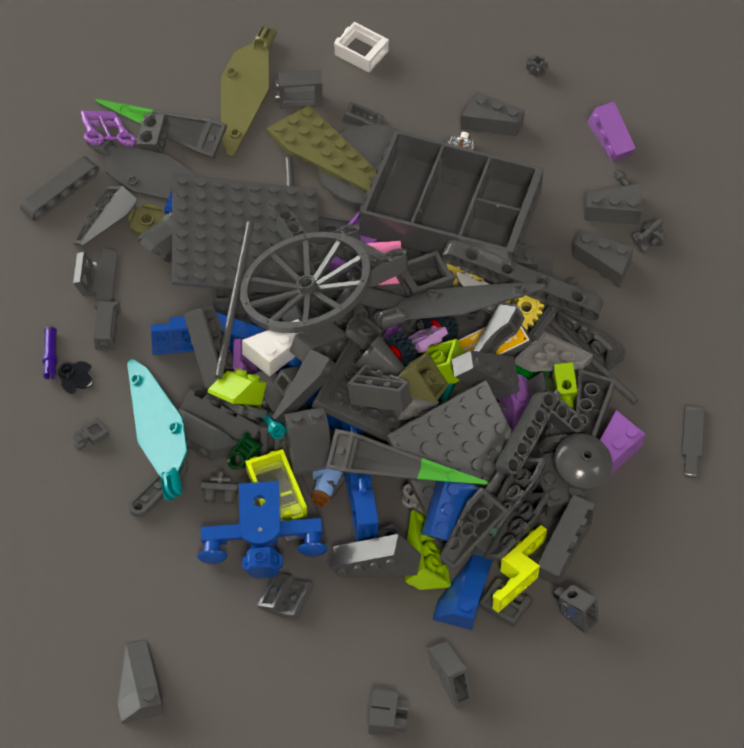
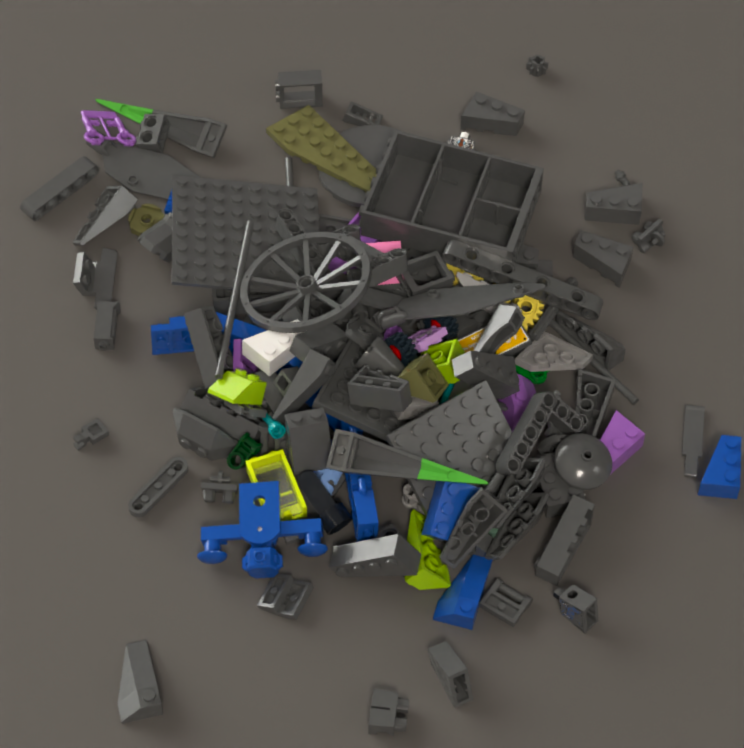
(50, 359): dark purple pin -> none
(76, 378): black plate -> none
(158, 428): wing -> none
(244, 88): olive wing -> none
(333, 514): none -> black piece
(379, 43): white window -> none
(519, 568): neon yellow bracket -> none
(539, 384): dark grey brick -> none
(565, 382): lime torso -> none
(611, 131): medium lavender wedge -> none
(724, 470): none -> blue wedge

